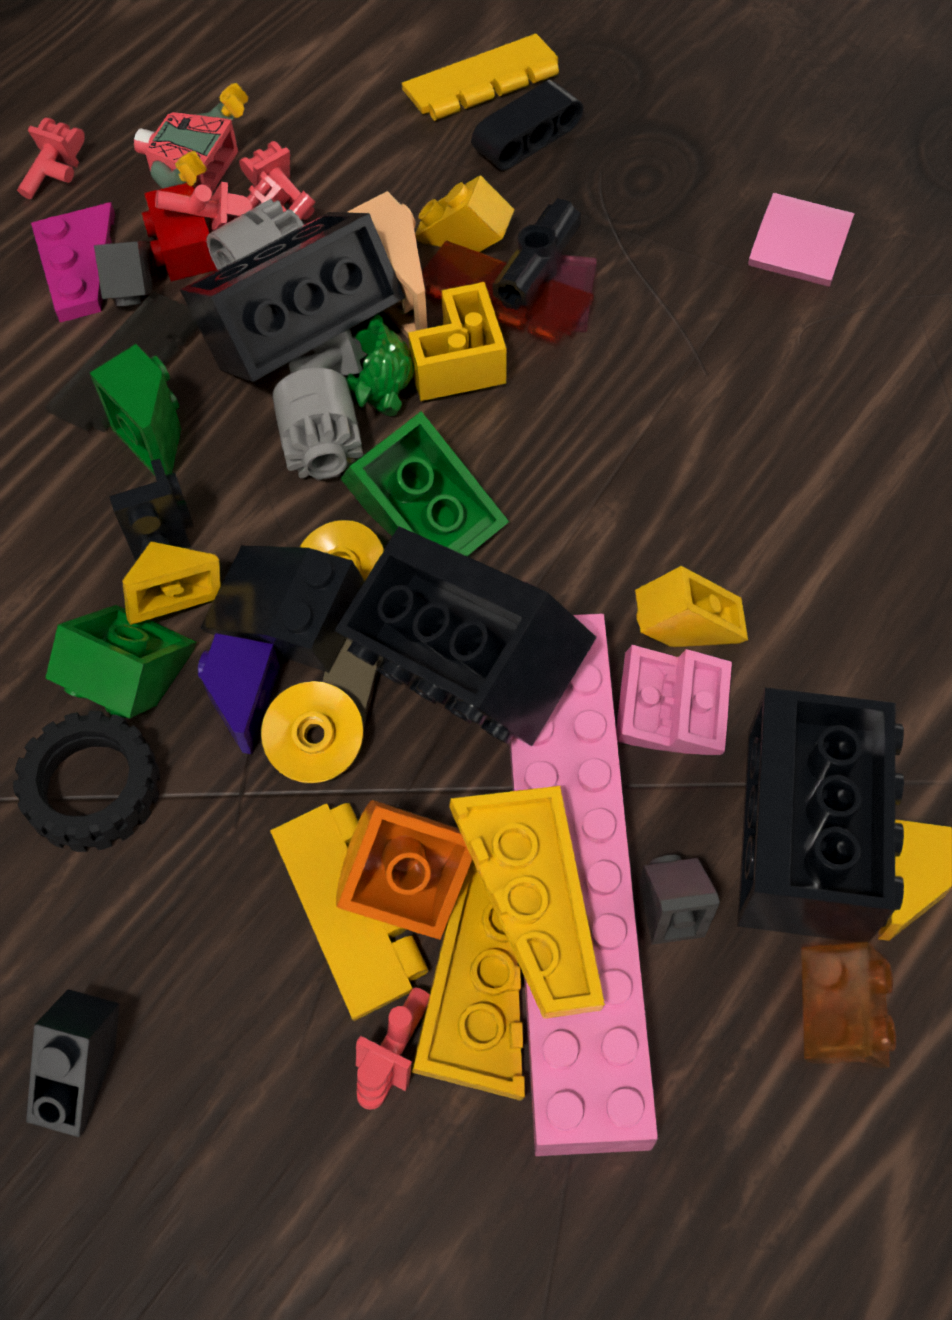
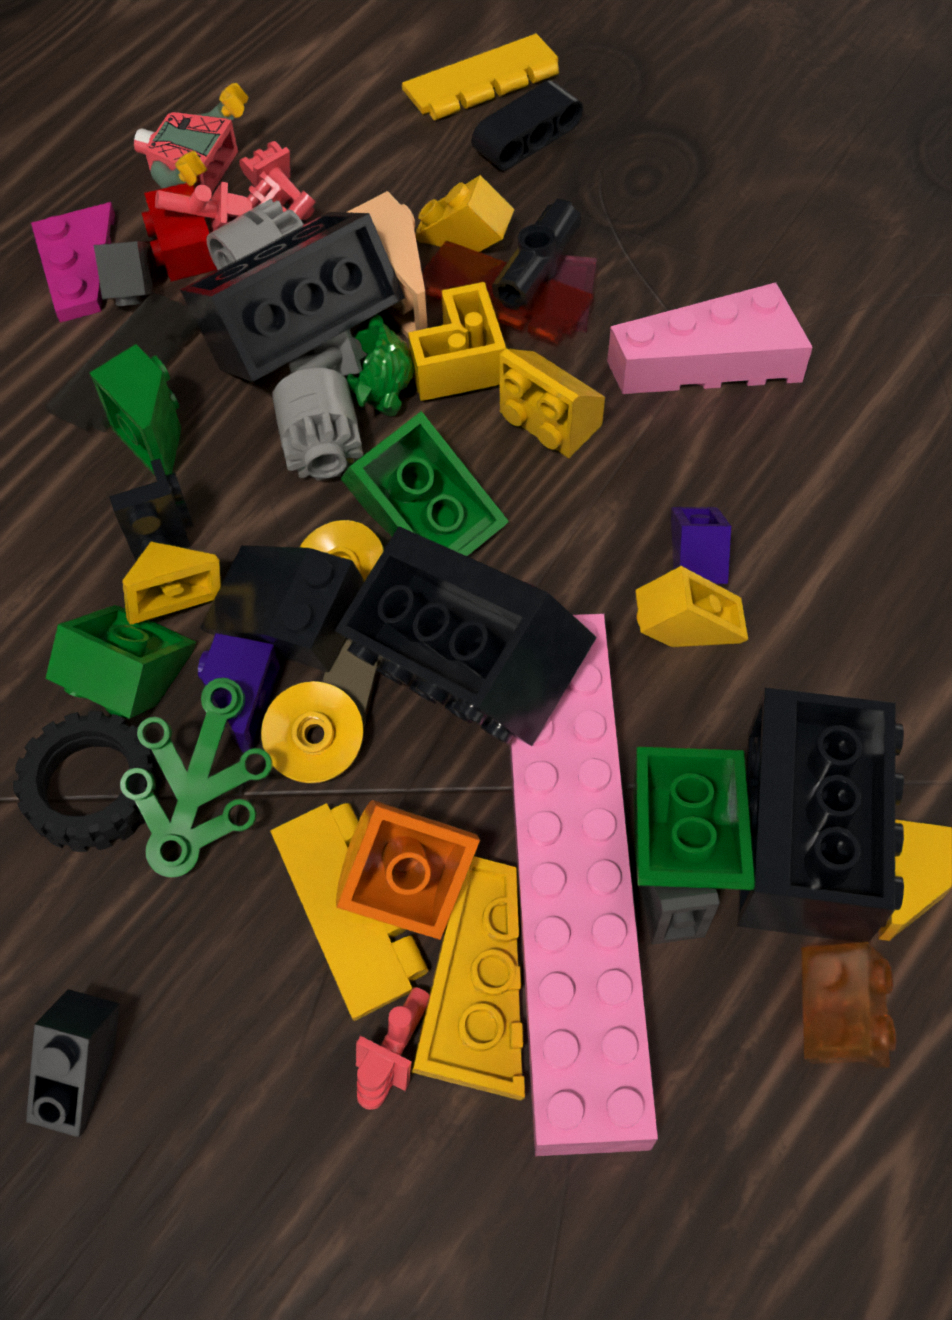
(55, 143): coral arm -> none
(193, 786): none -> green plant
(534, 885): yellow wing -> none
(548, 401): none -> yellow slope
(674, 701): bright pink slope -> none
(692, 818): none -> green slope
(701, 542): none -> dark purple slope
(711, 342): none -> bright pink wedge
(801, 239): bright pink slope -> none

